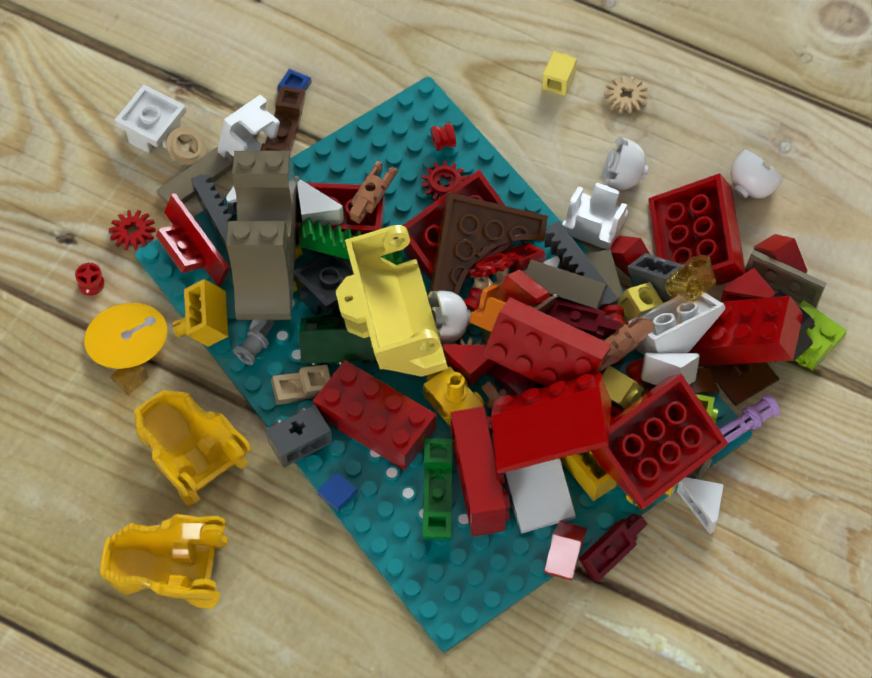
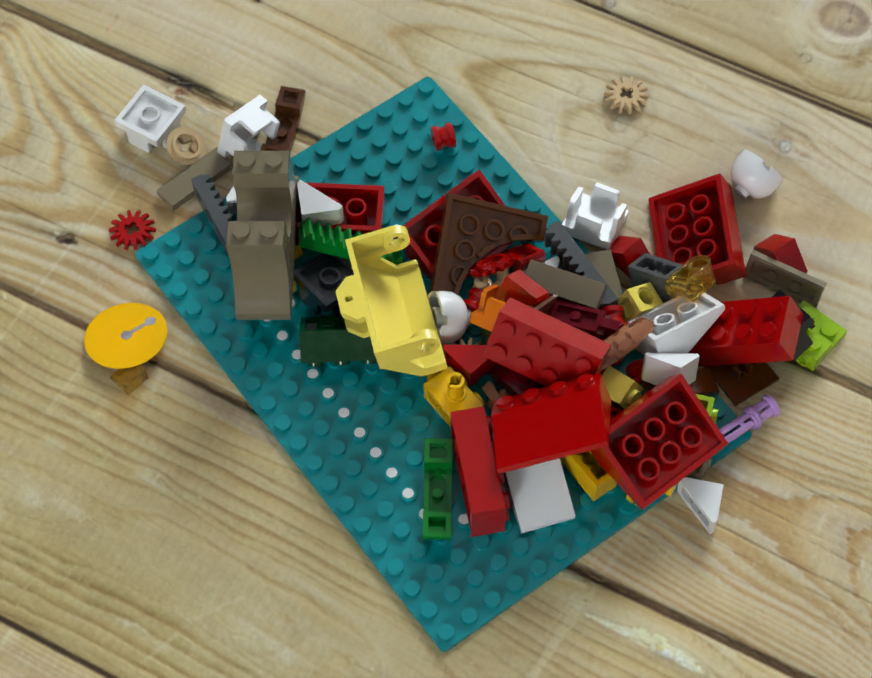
(84, 275): red wheel -> none
(166, 558): yellow animal -> none
(188, 442): yellow animal -> none
(189, 244): red bracket -> none
(204, 314): yellow brick -> none
(254, 342): light grey connector -> none
(295, 80): blue tile -> none
(300, 385): tan slope -> none
(312, 436): dark grey brick -> none
(337, 491): blue tile -> none
(371, 192): nougat hinge -> none
(375, 414): red brick -> none
(439, 172): red gear -> none
(559, 73): light yellow brick -> none
(565, 550): slope -> none
(612, 546): dark red hinge -> none
(624, 165): white cylinder -> none
(747, 286): red slope -> none

